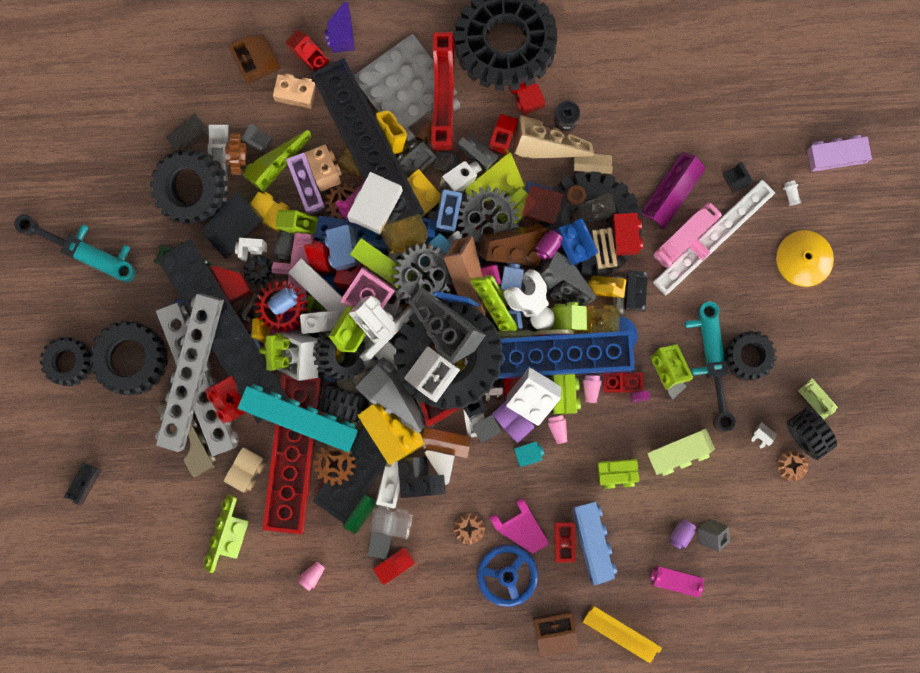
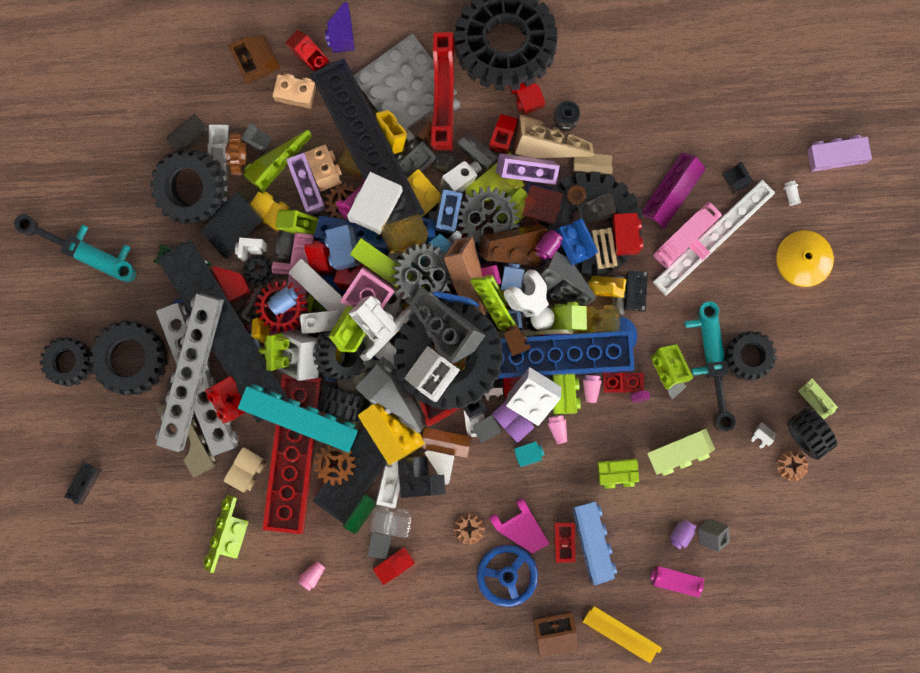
(516, 340): none -> reddish brown brick
(527, 168): none -> lavender brick

